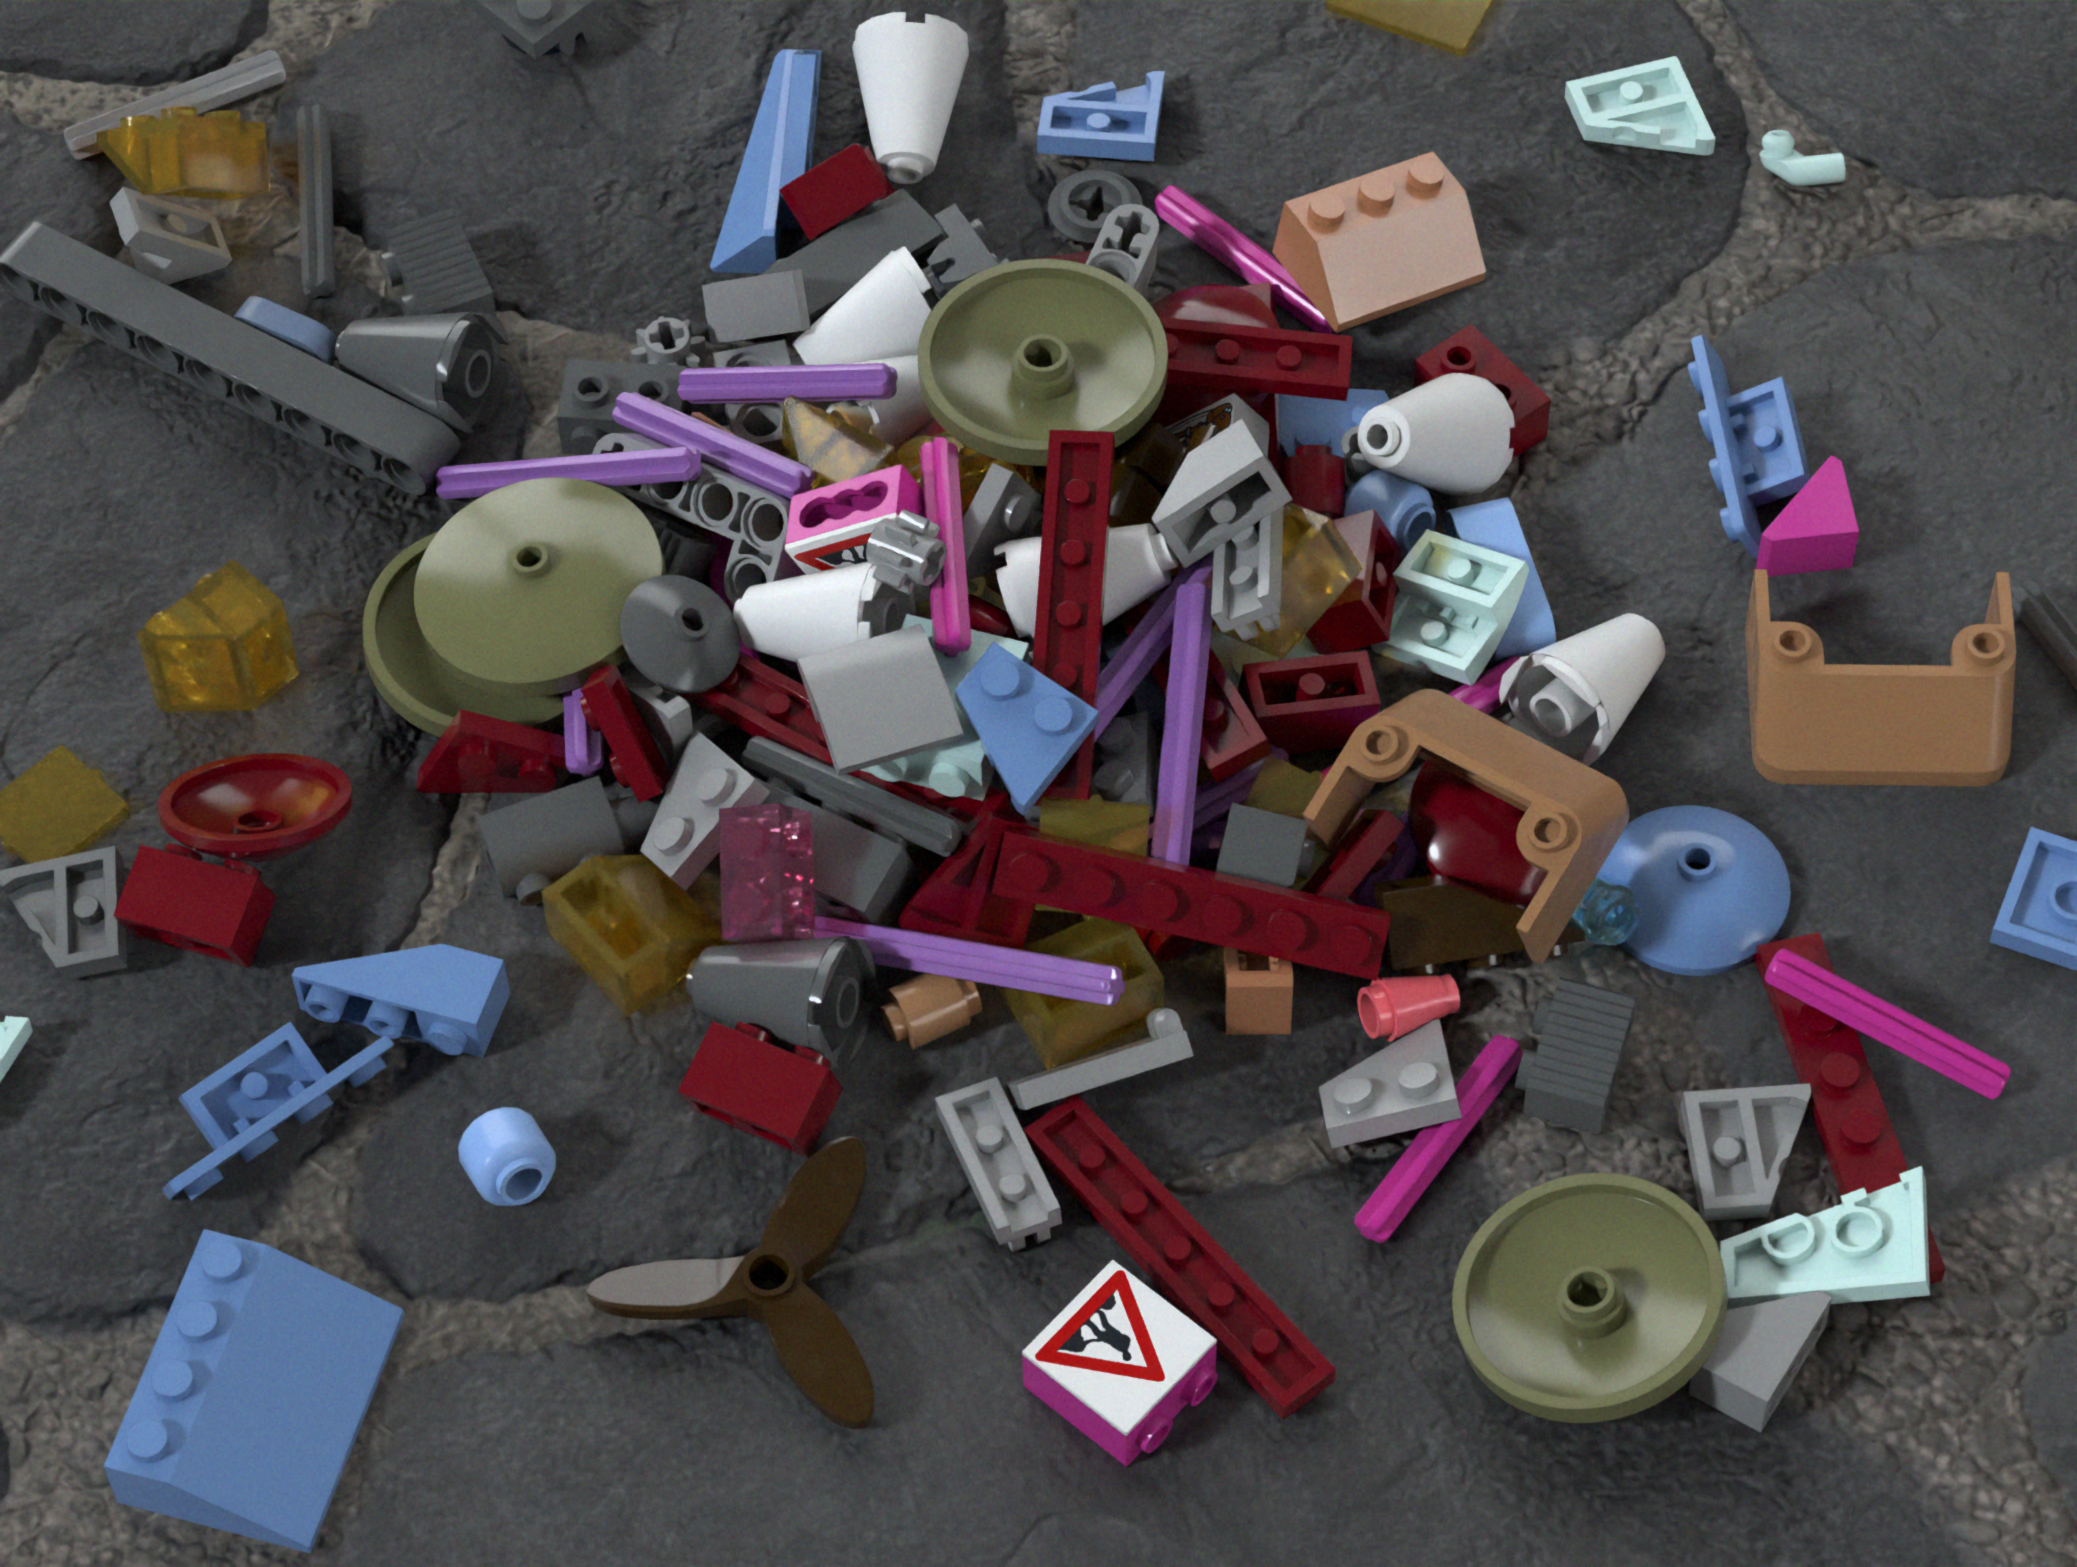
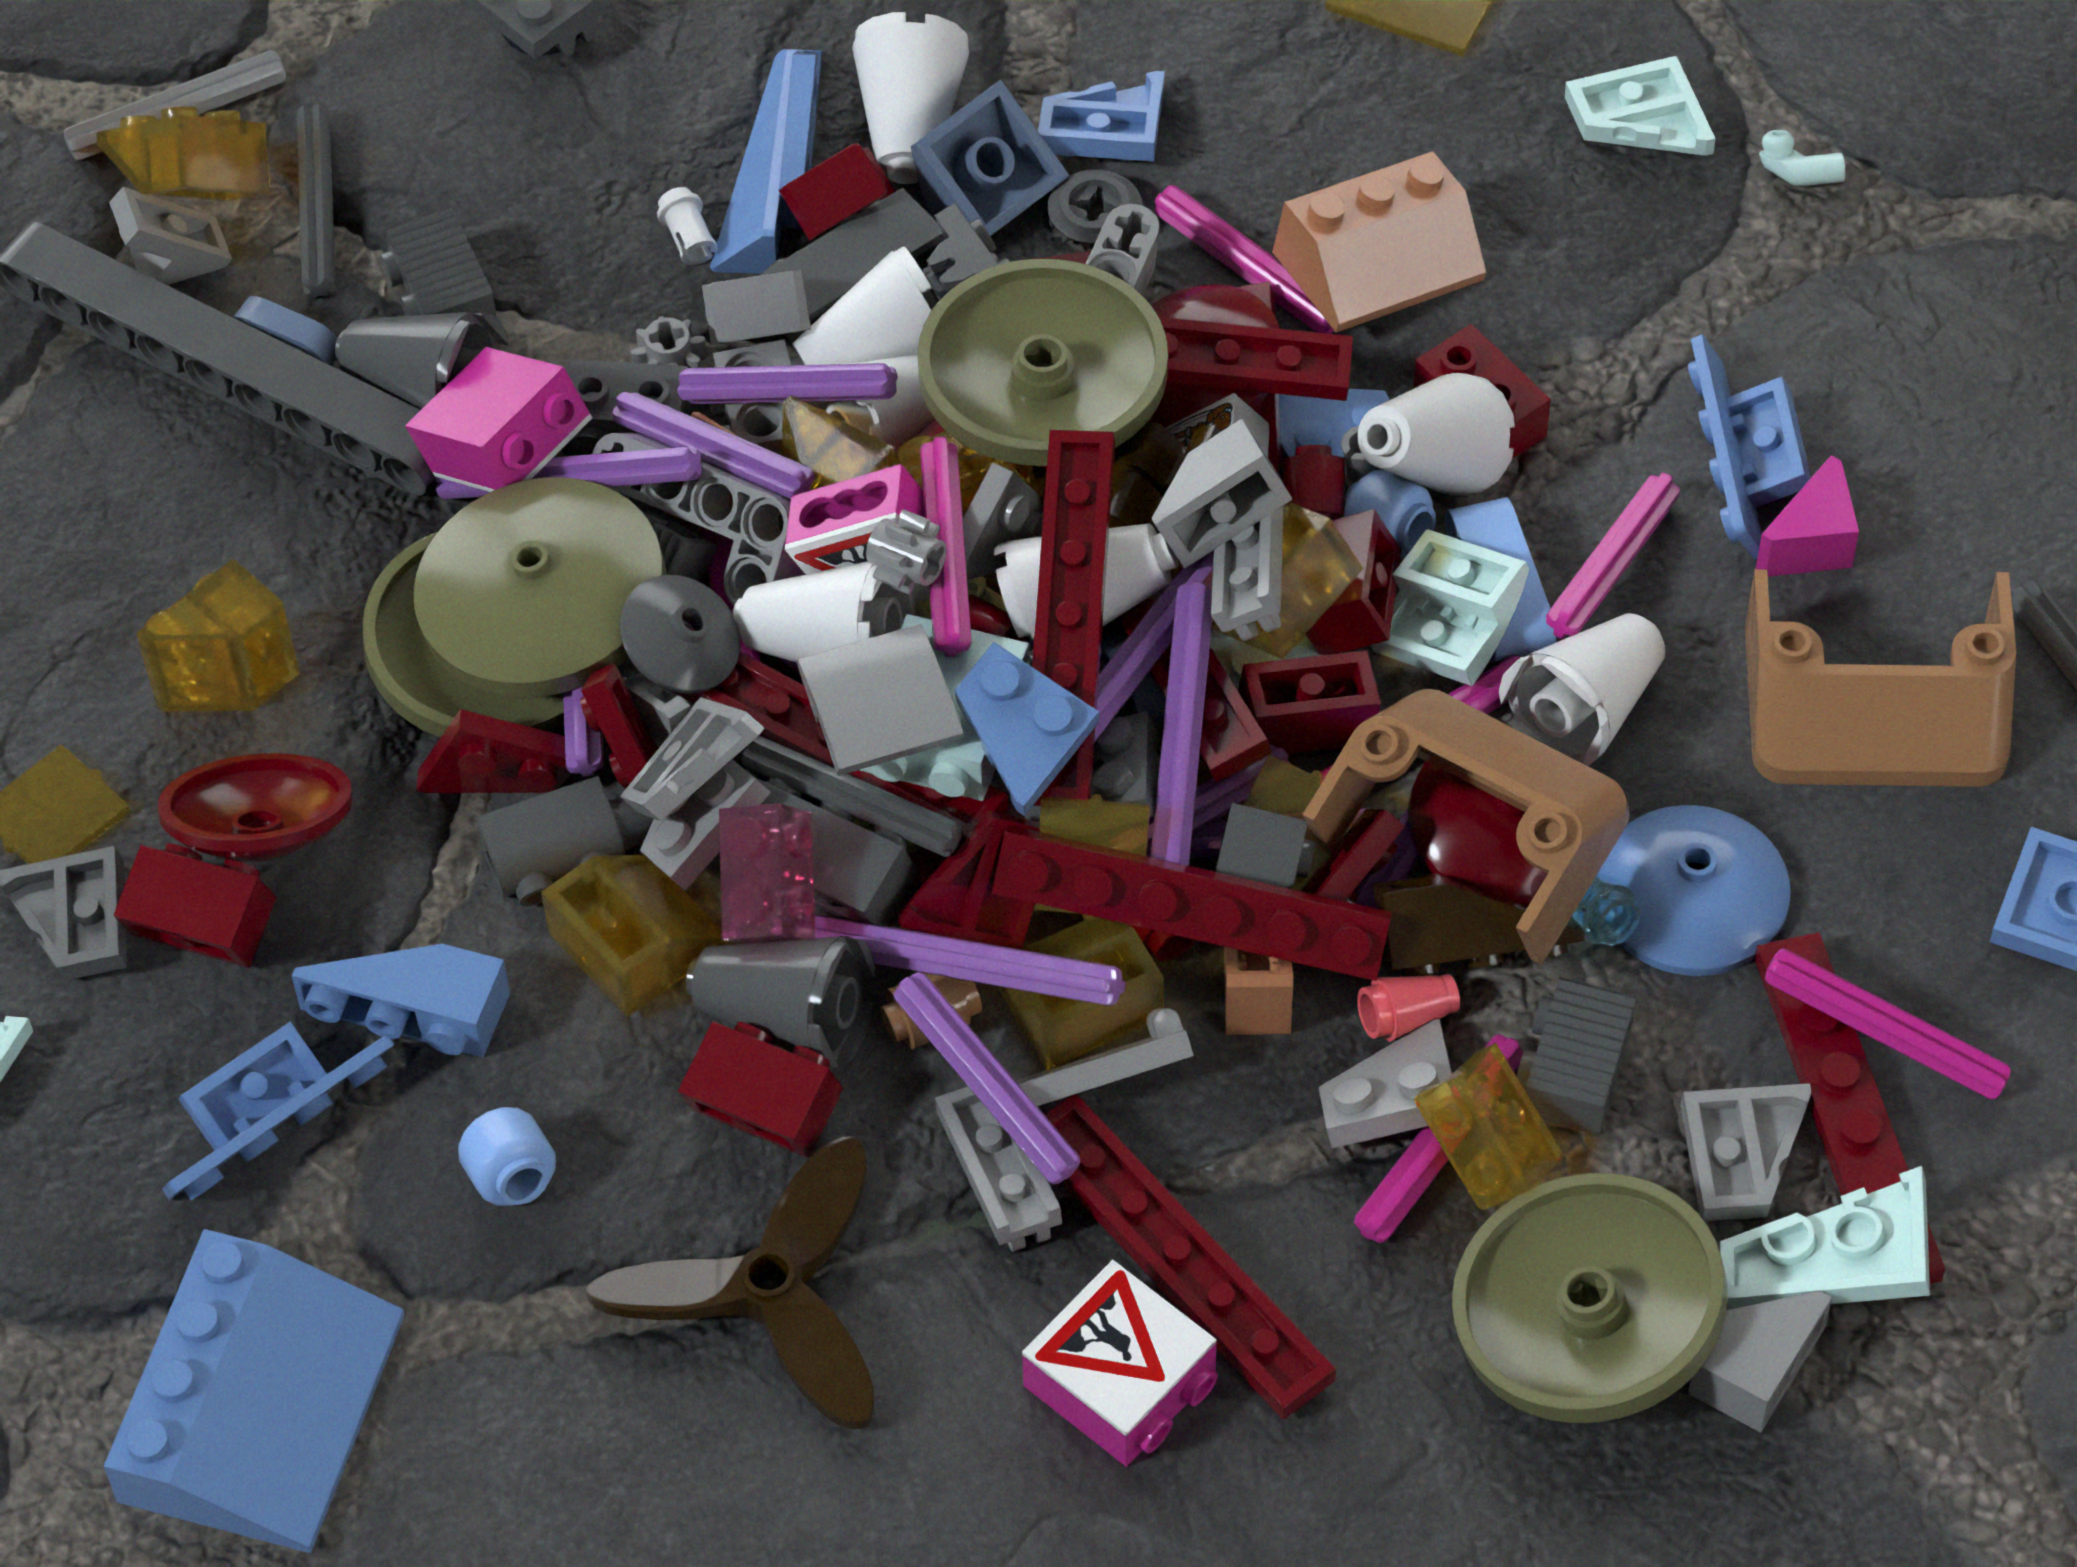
(498, 420): none -> dark pink piece
(682, 215): none -> white pin
(690, 756): none -> light grey wing
(986, 161): none -> sand blue slope
(987, 1078): none -> medium lavender axle
(1489, 1128): none -> clear yellow bracket
(1612, 555): none -> dark pink axle

